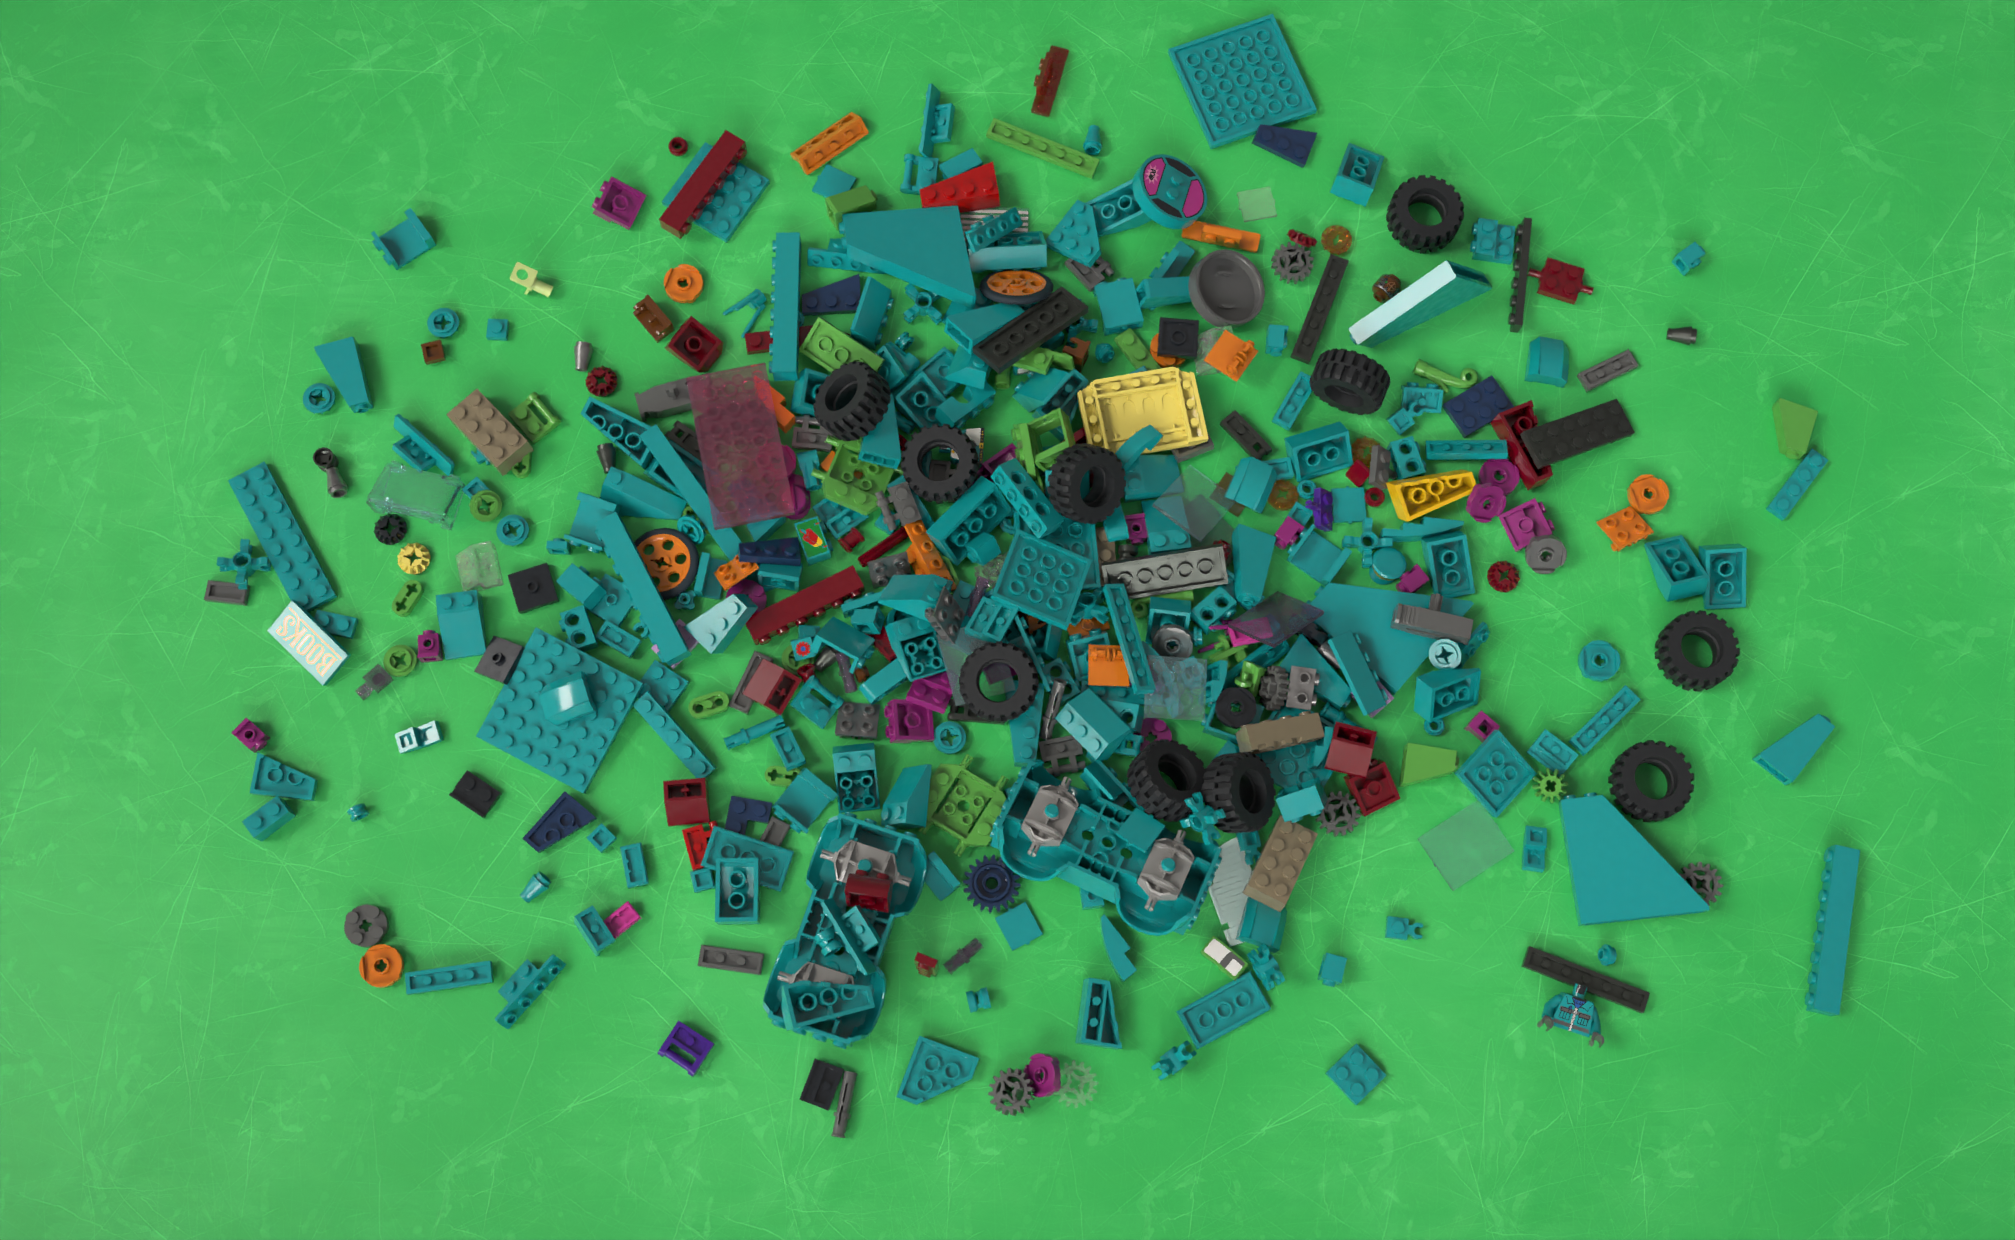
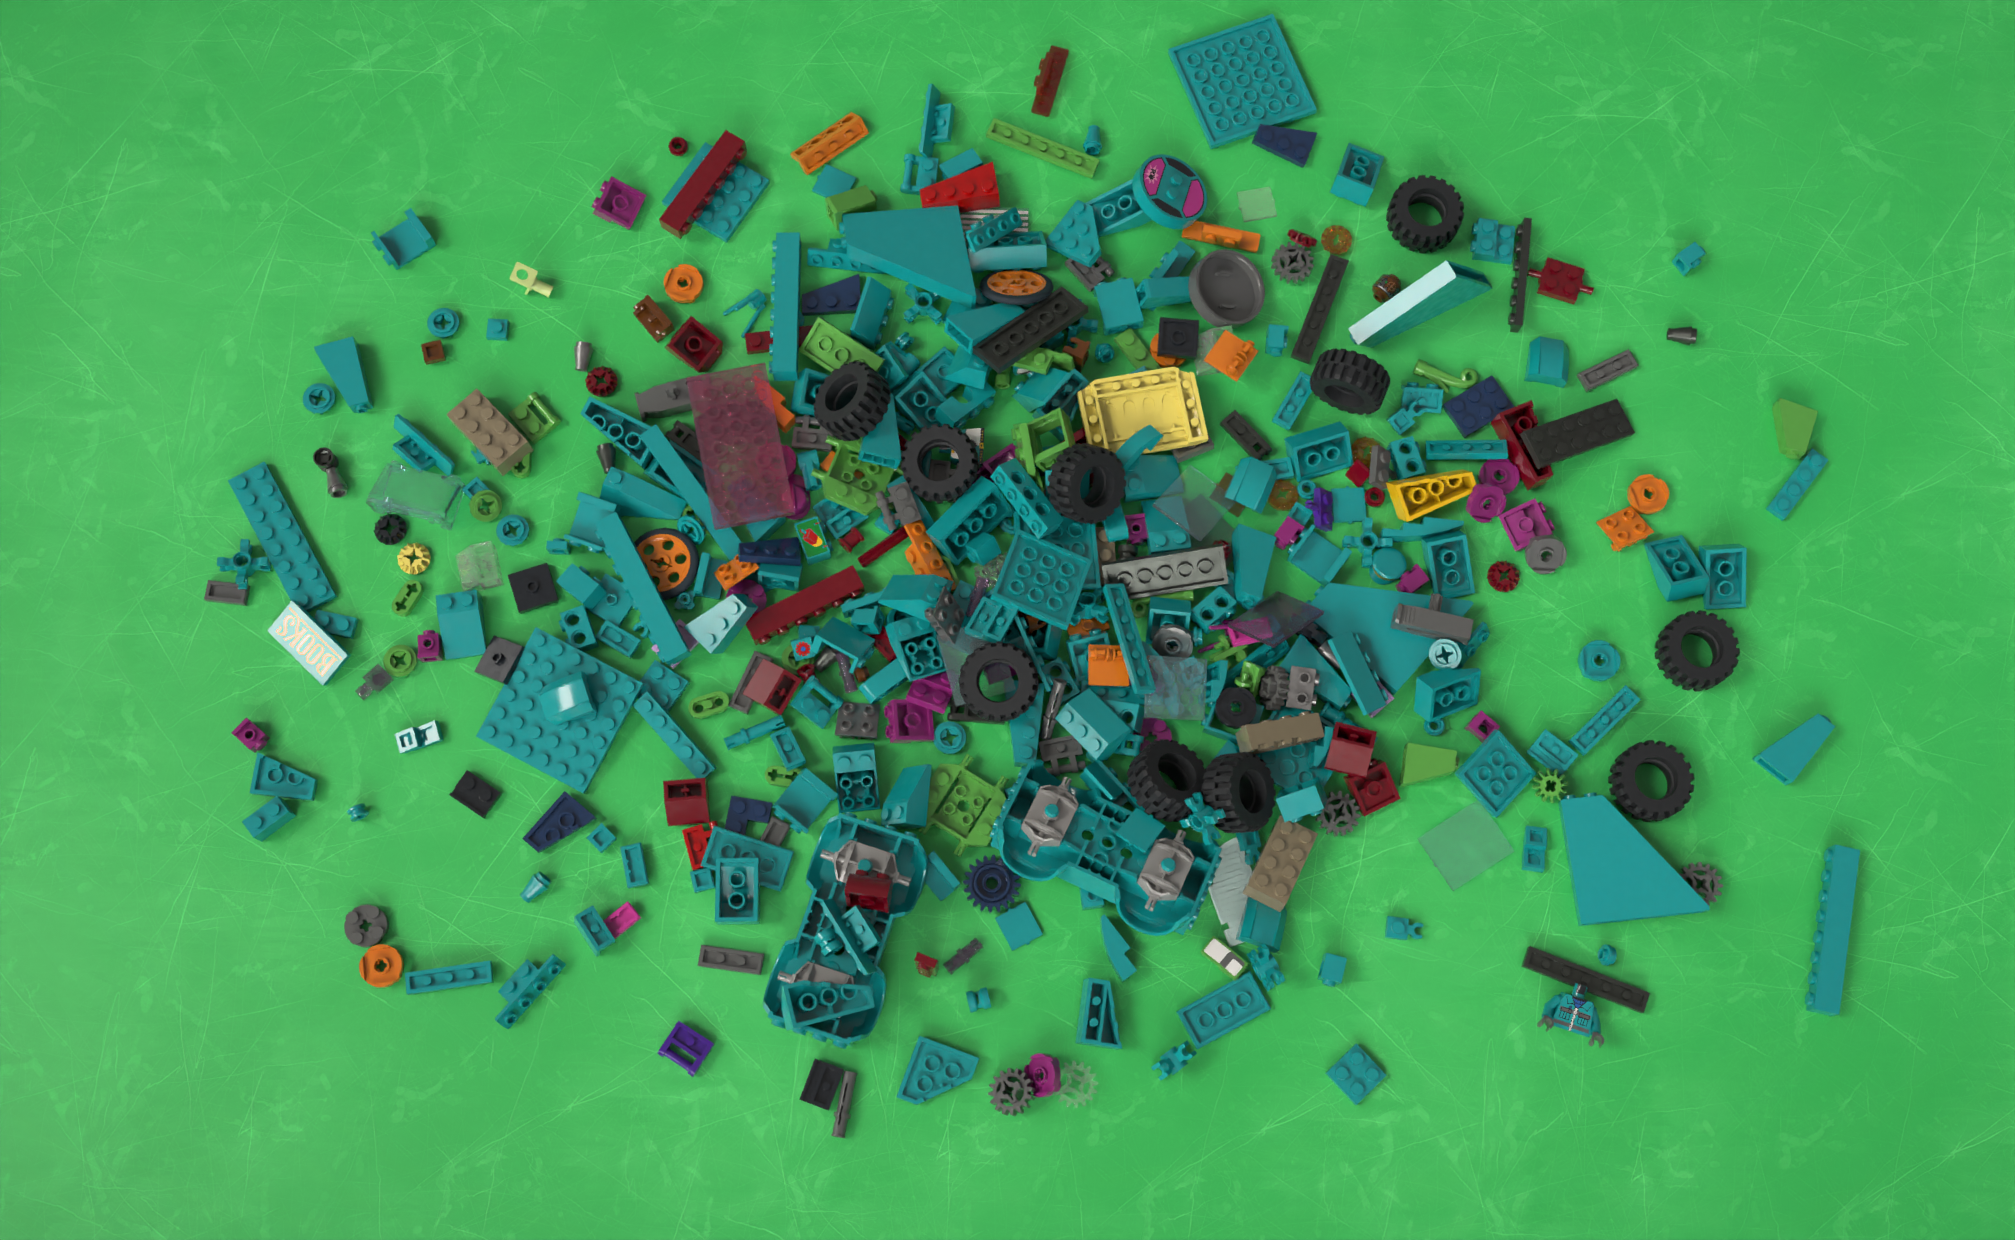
(884, 568): flat silver hinge -> none

